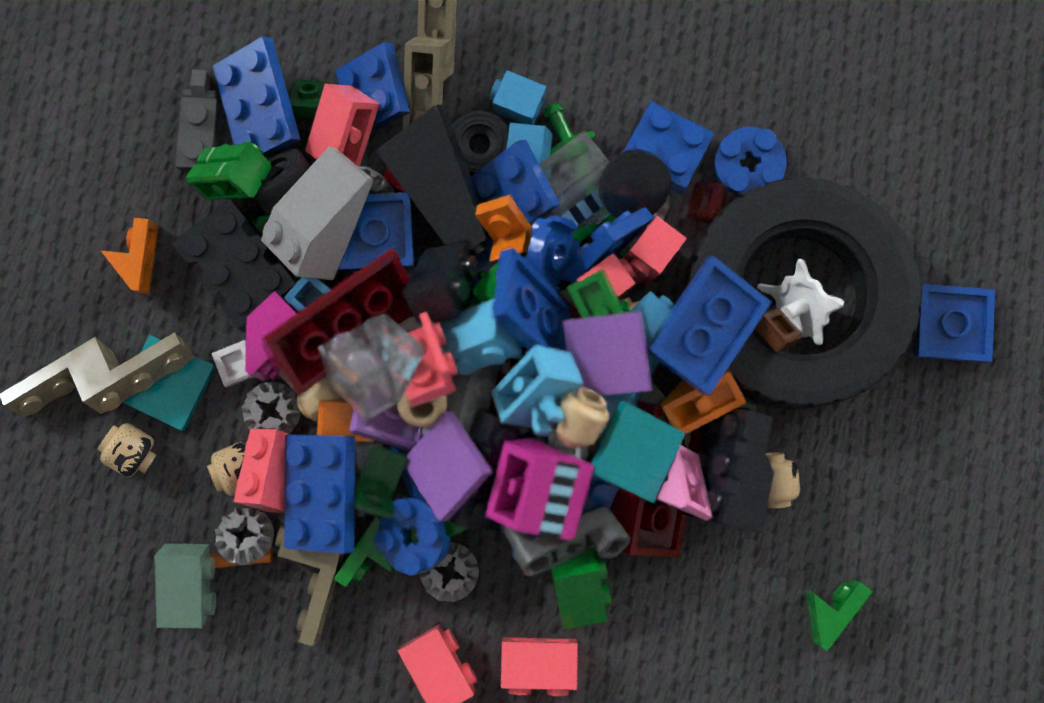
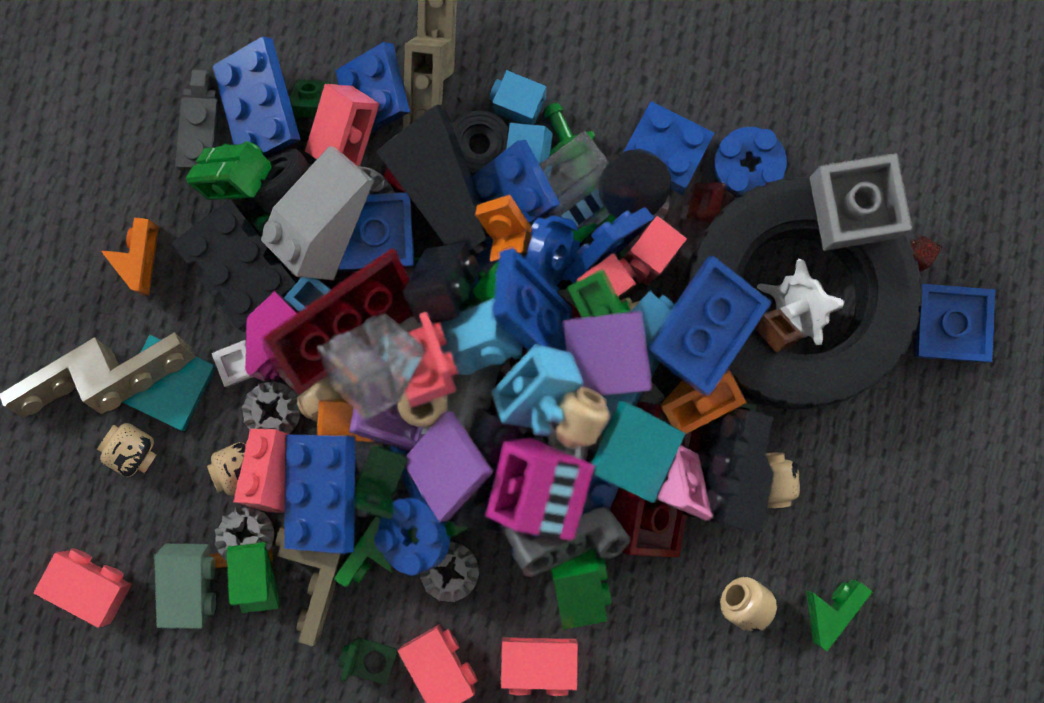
(83, 587): none -> coral brick
(251, 578): none -> green slope
(353, 660): none -> dark green bracket
(748, 604): none -> tan head
(860, 202): none -> light grey brick
(924, 251): none -> clear red piece

